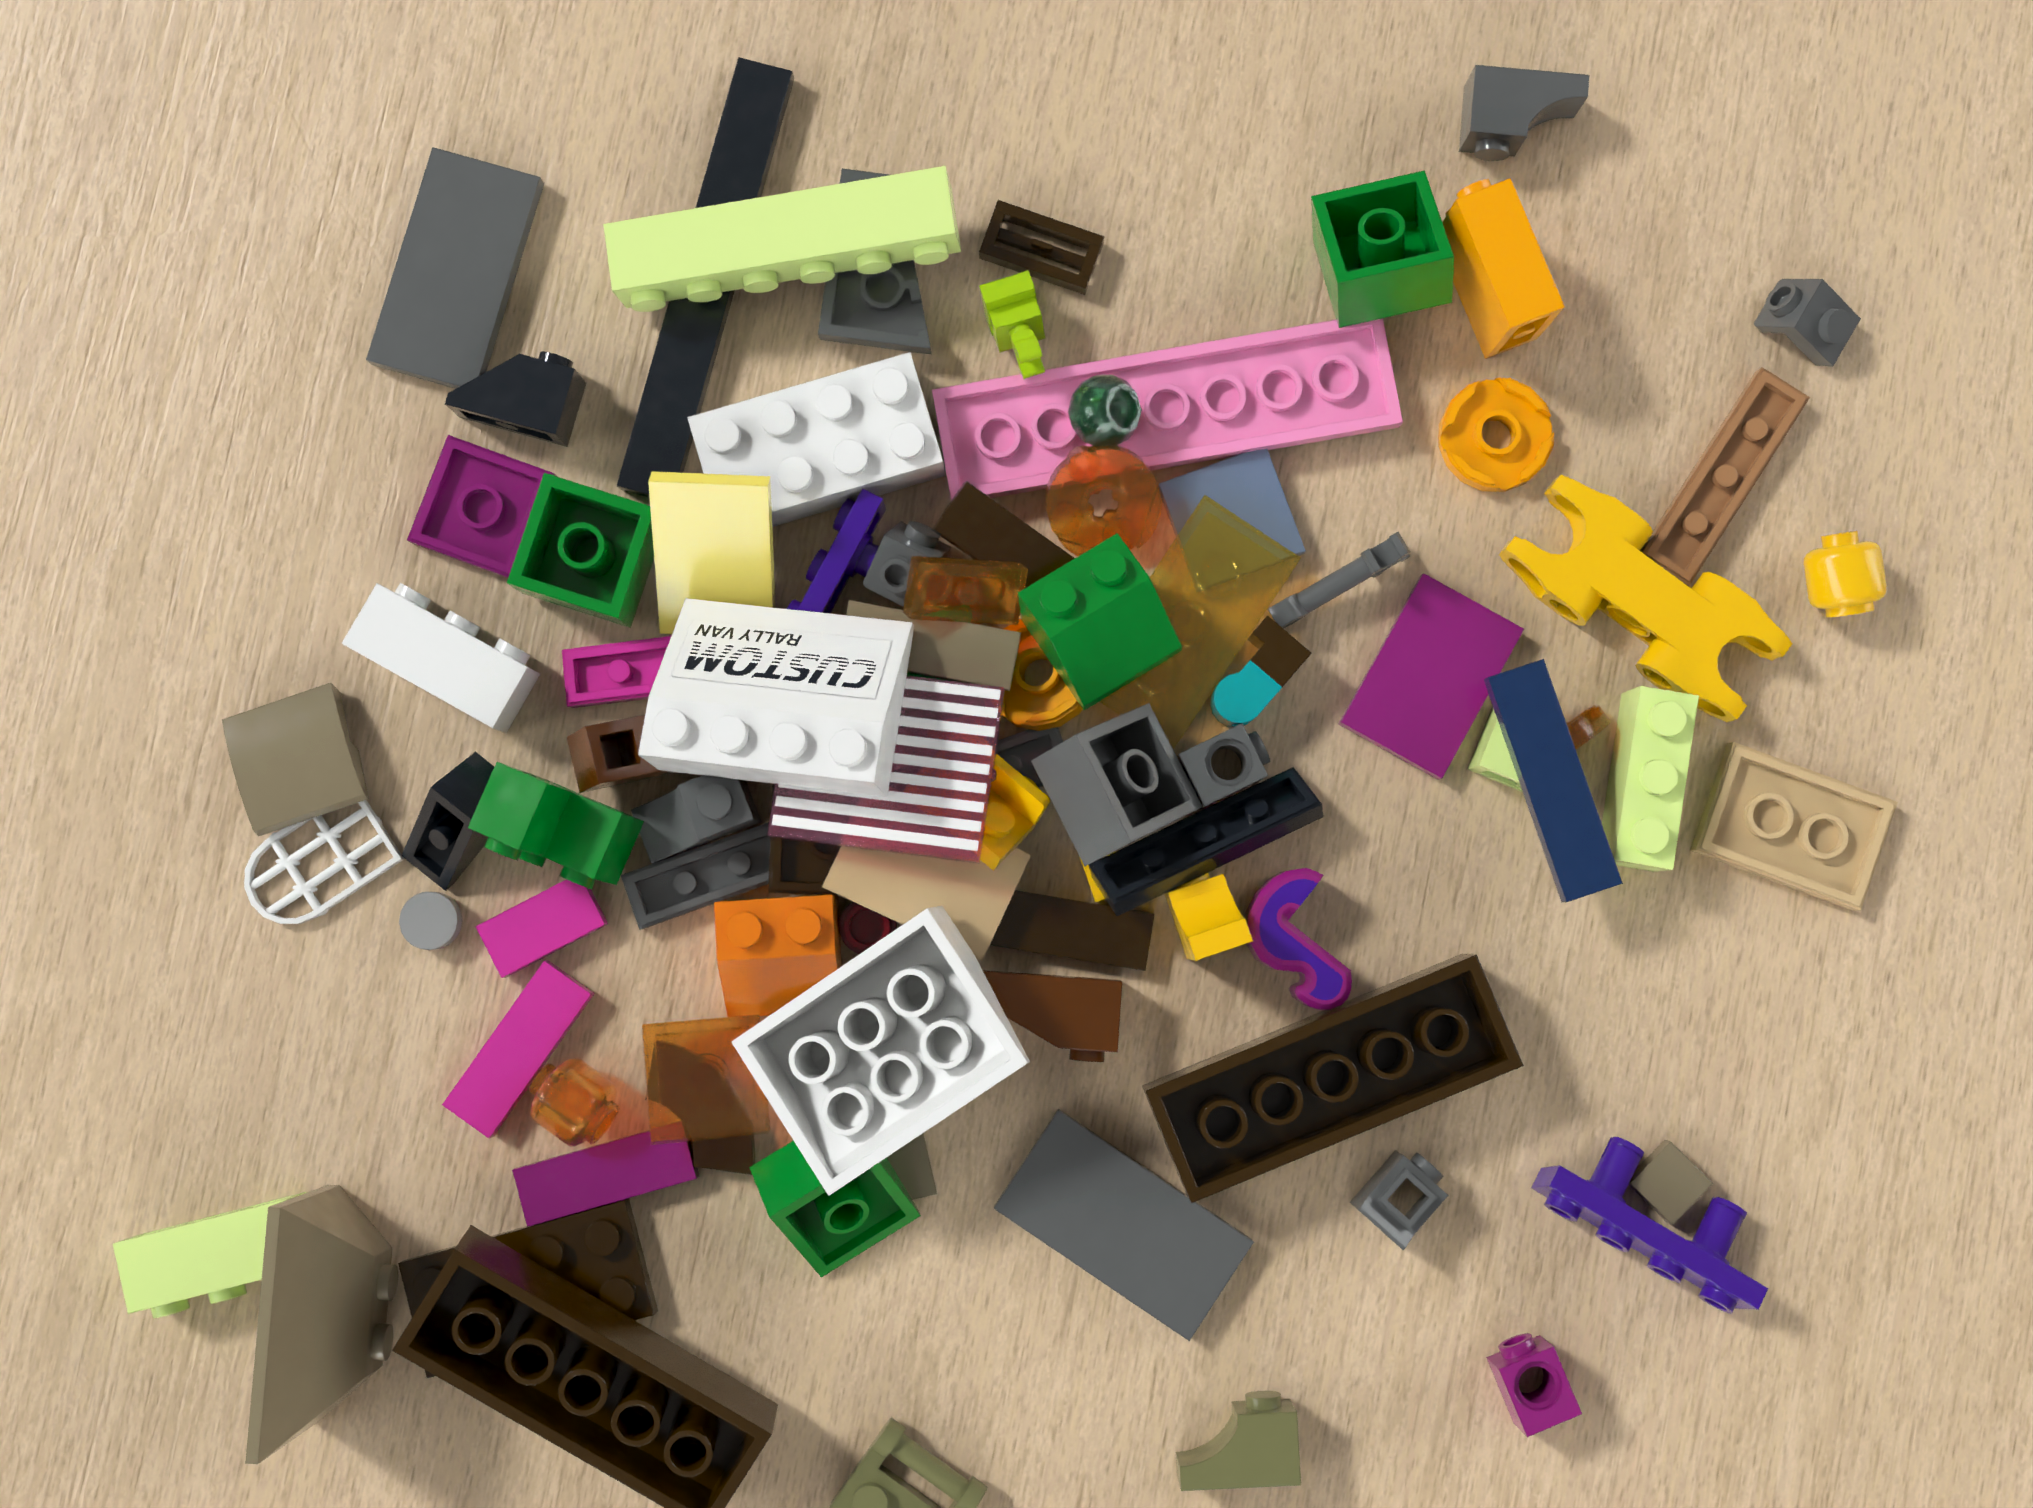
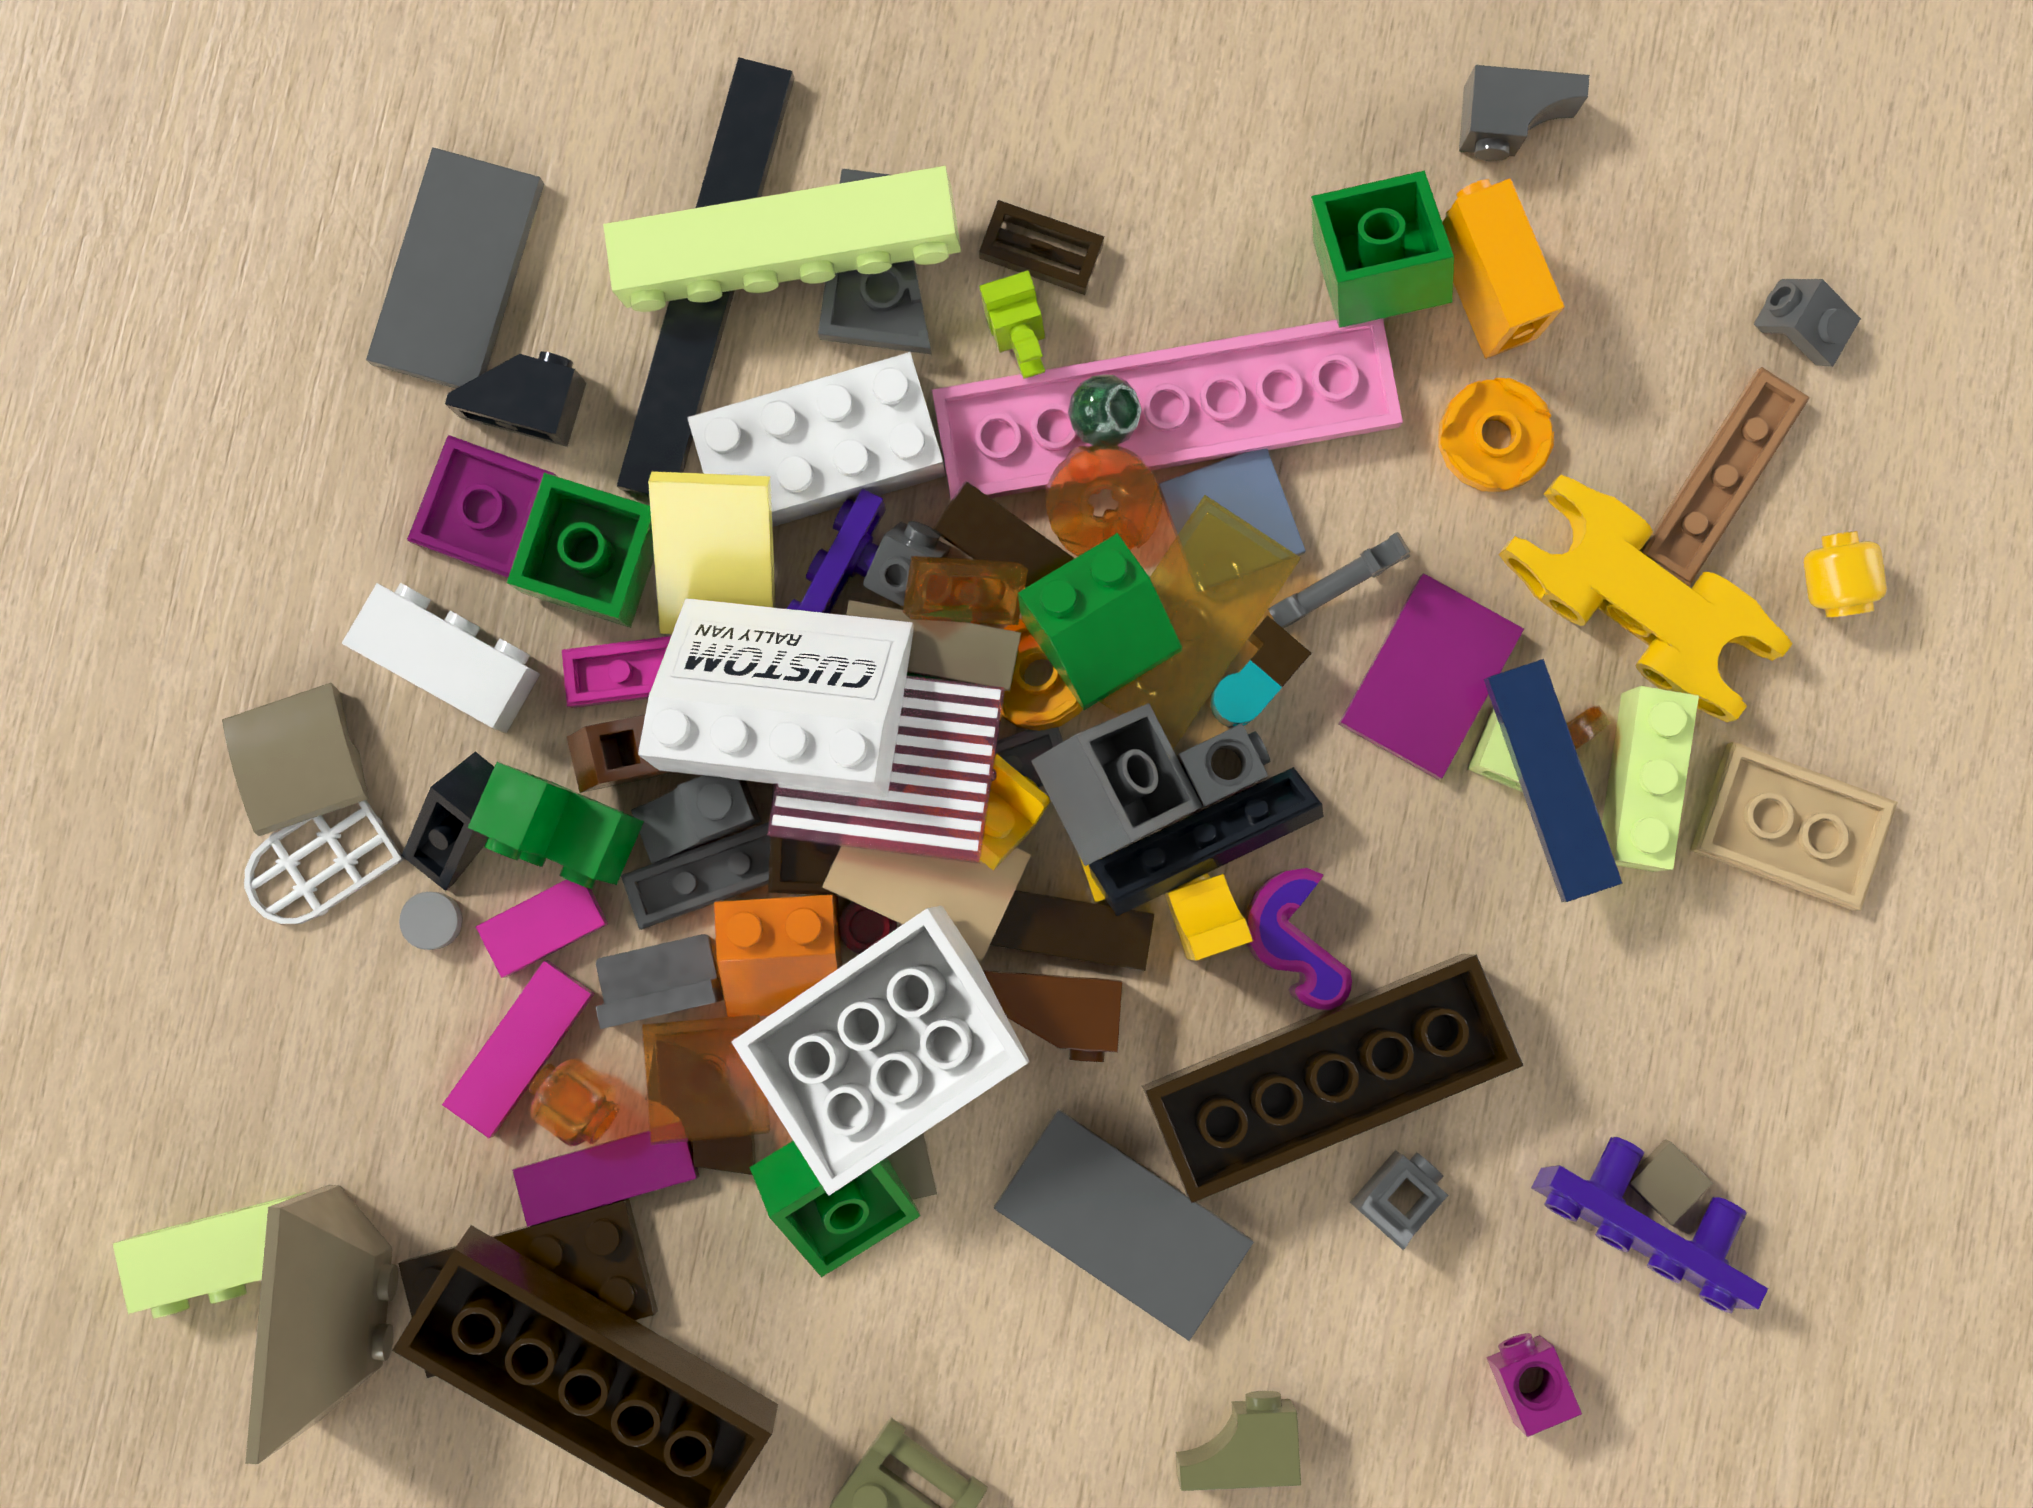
(657, 980): none -> flat silver panel

